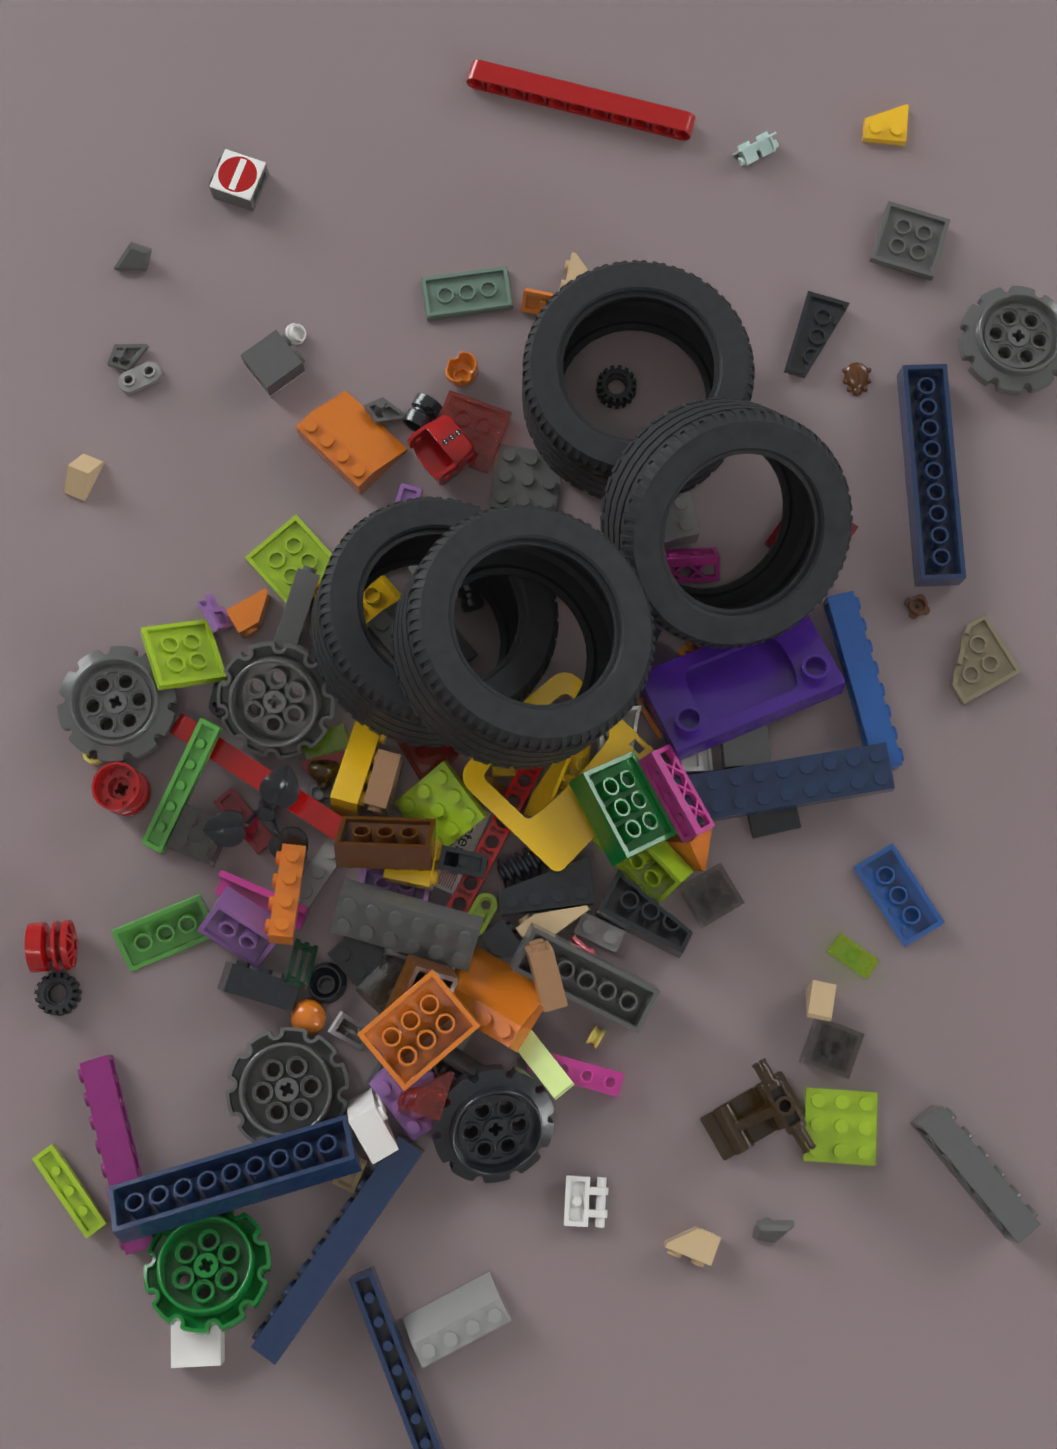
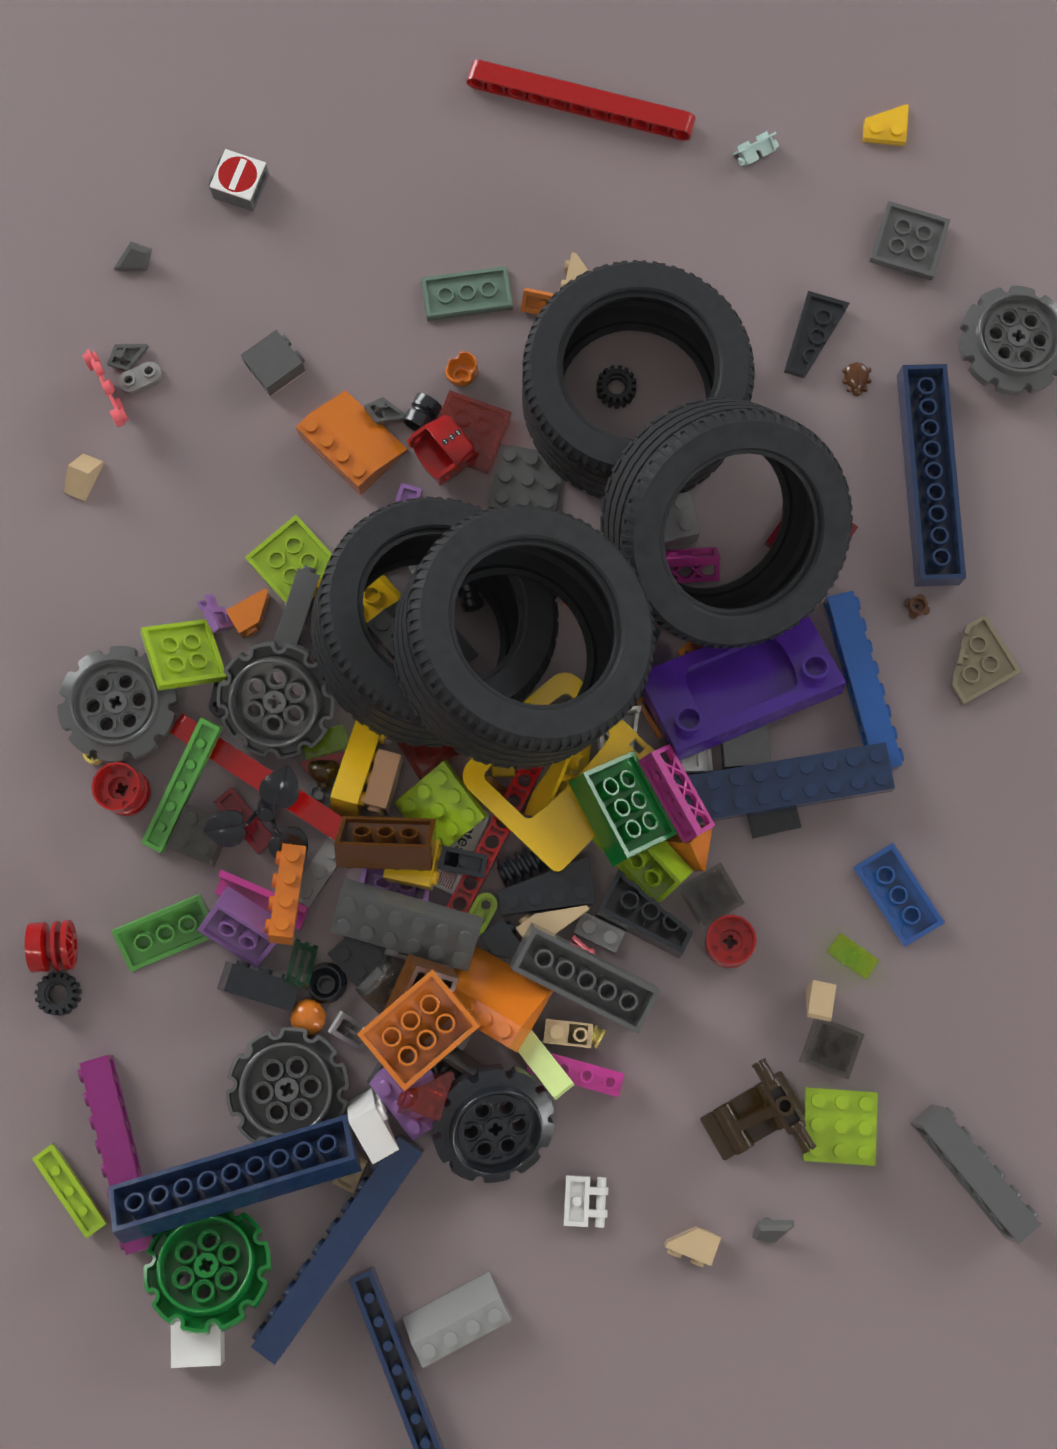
(94, 363): none -> coral plant
(295, 333): white plate -> none
(546, 975): medium nougat brick -> none
(568, 1033): none -> tan slope
(741, 933): none -> red wheel

